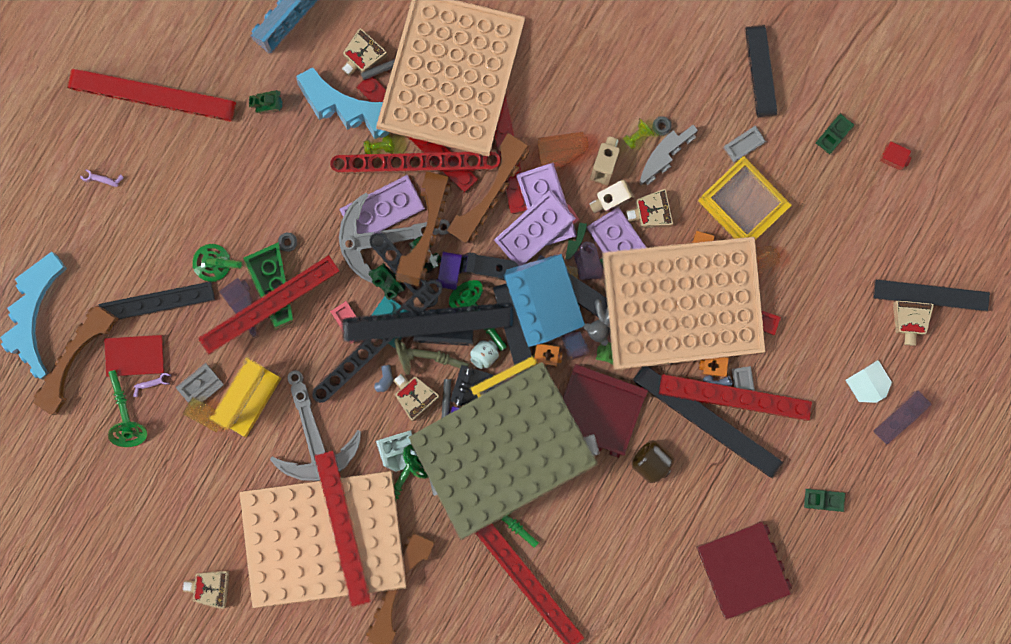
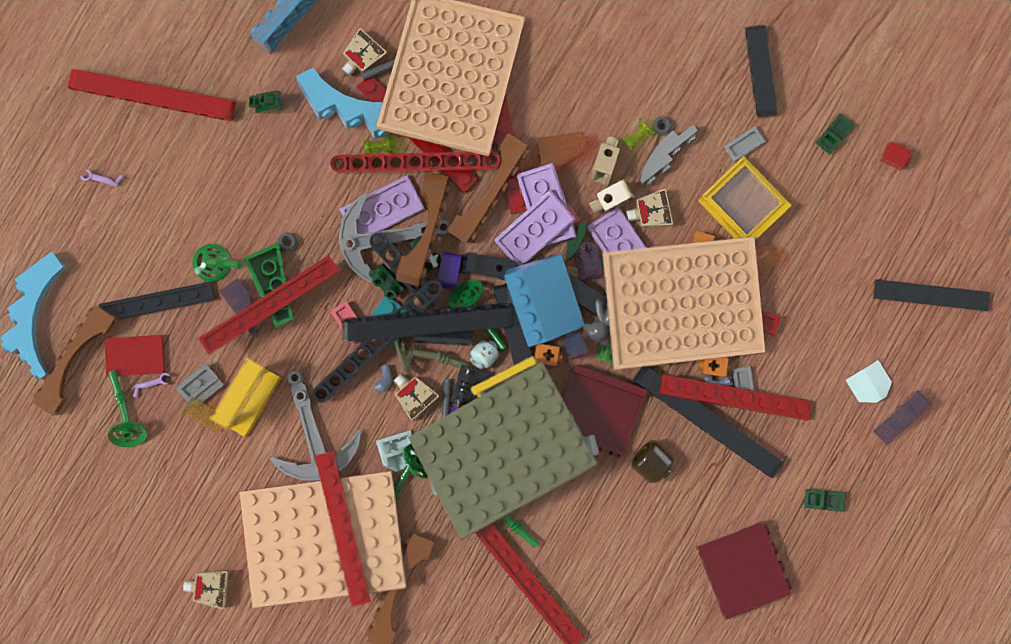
(911, 319): tan torso -> none

